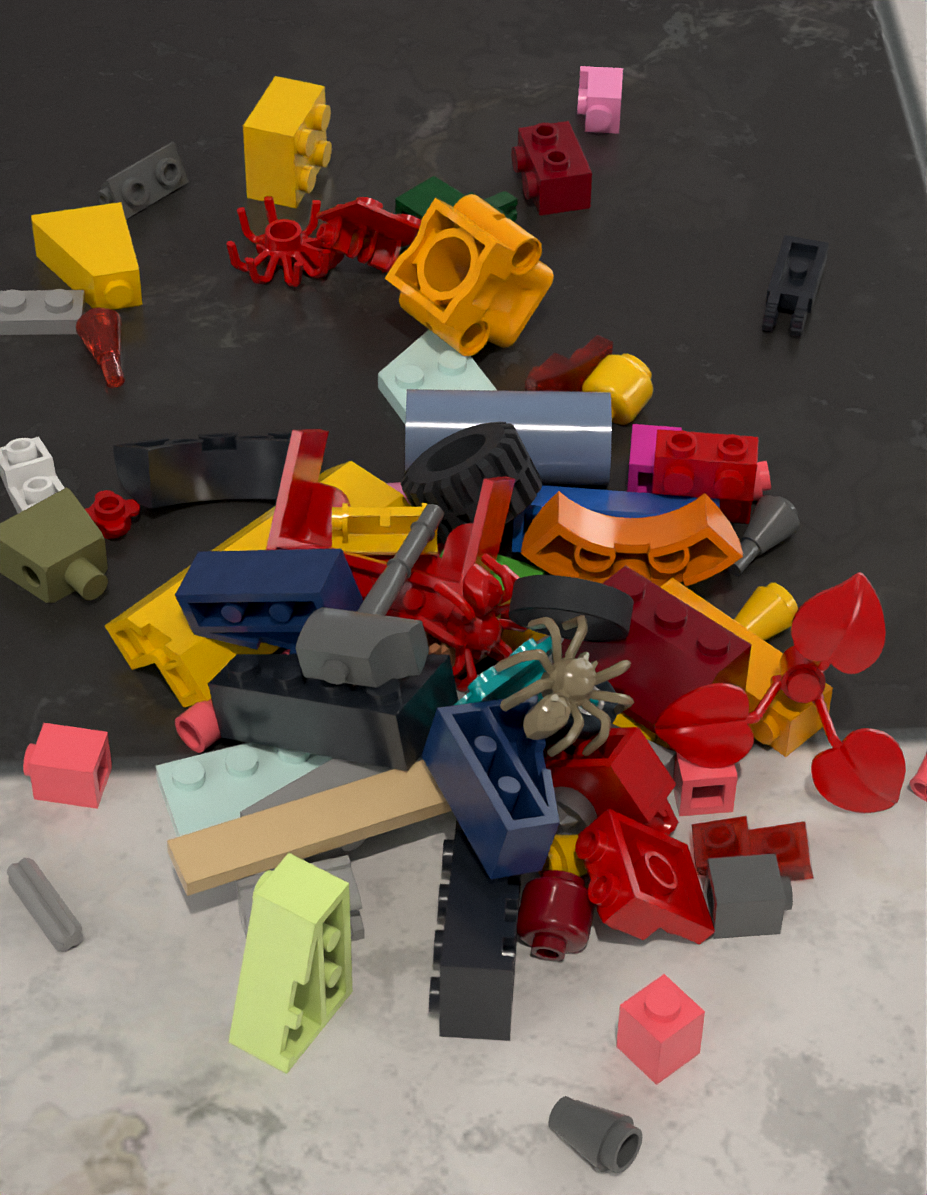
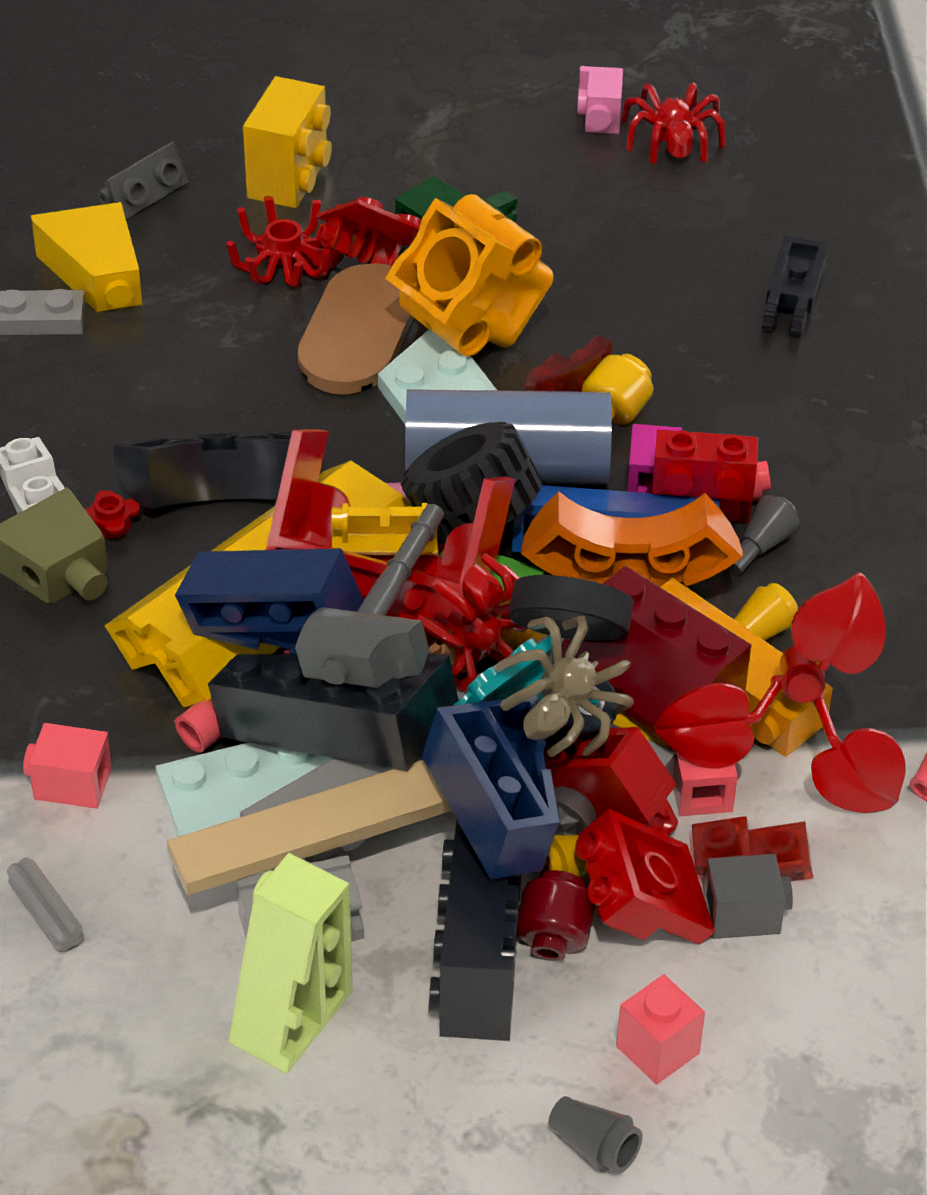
(102, 336): clear red cone -> none
(353, 330): none -> medium nougat tile
(552, 168): dark red brick -> none
(674, 121): none -> red animal

